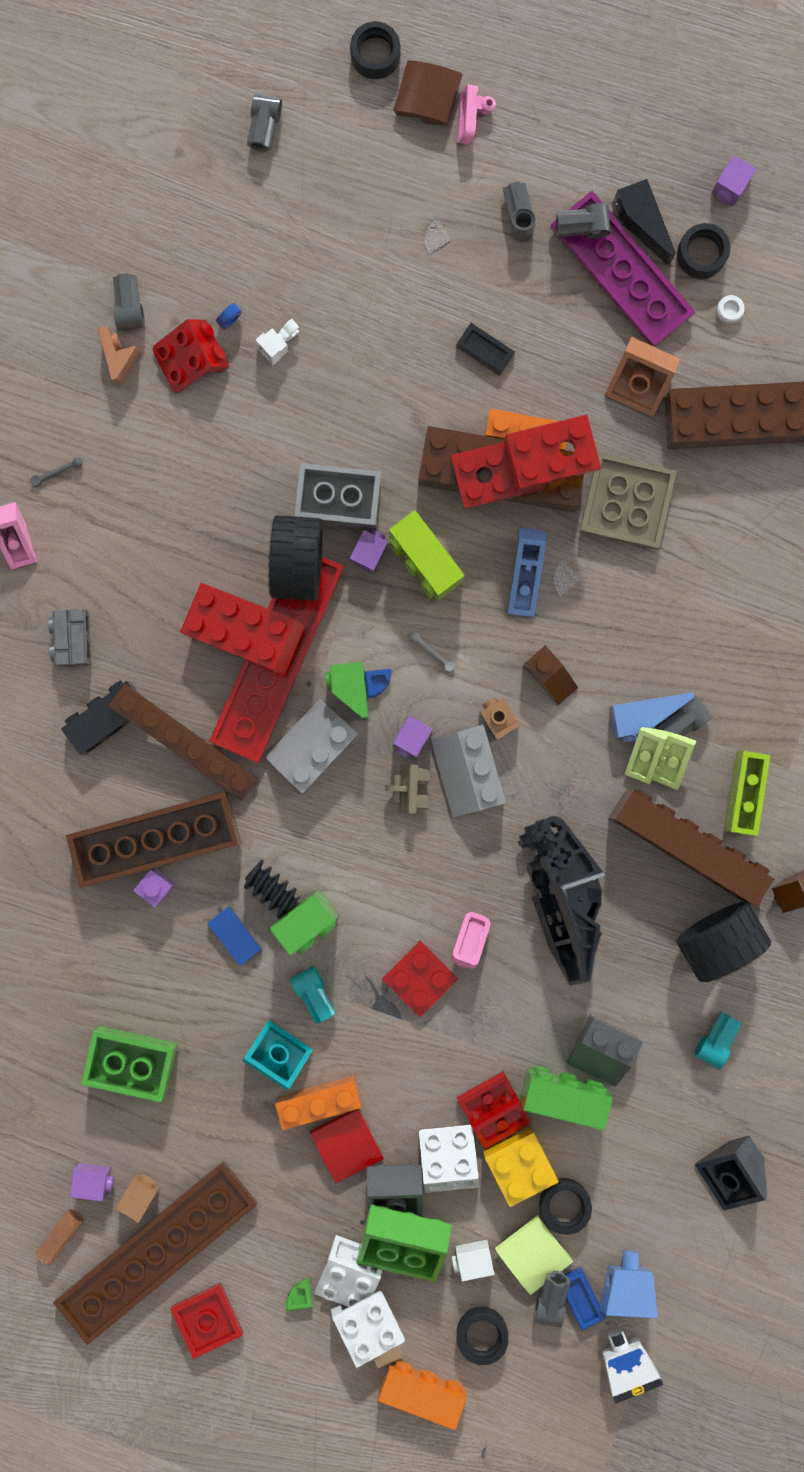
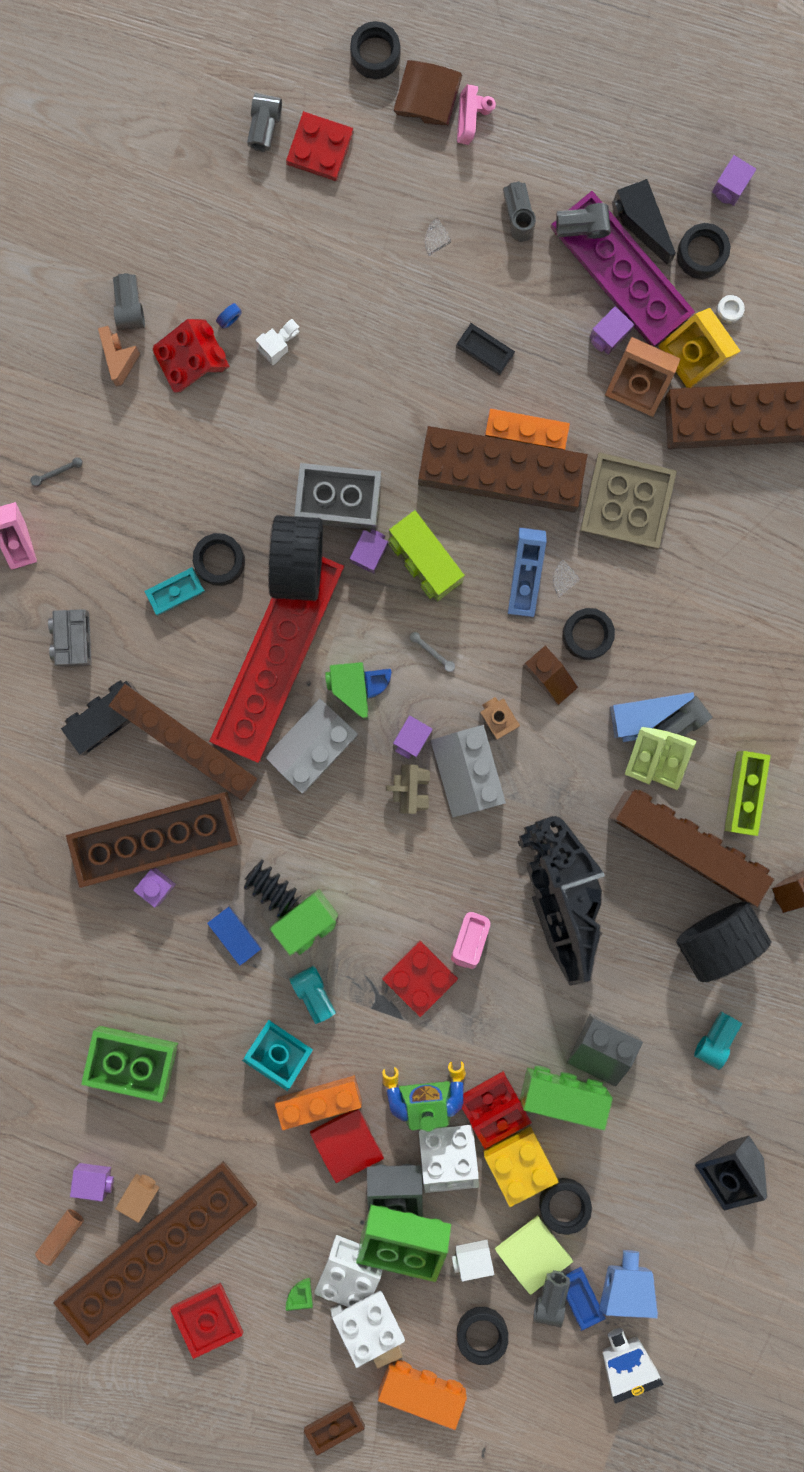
(174, 591): none -> teal plate
(204, 544): none -> black tyre
(242, 629): red brick -> none
(319, 146): none -> red plate
(334, 1428): none -> reddish brown plate
(426, 1104): none -> torso
(526, 462): red bracket -> none
(589, 613): none -> black tyre
(611, 331): none -> medium lavender brick
(701, 346): none -> yellow slope

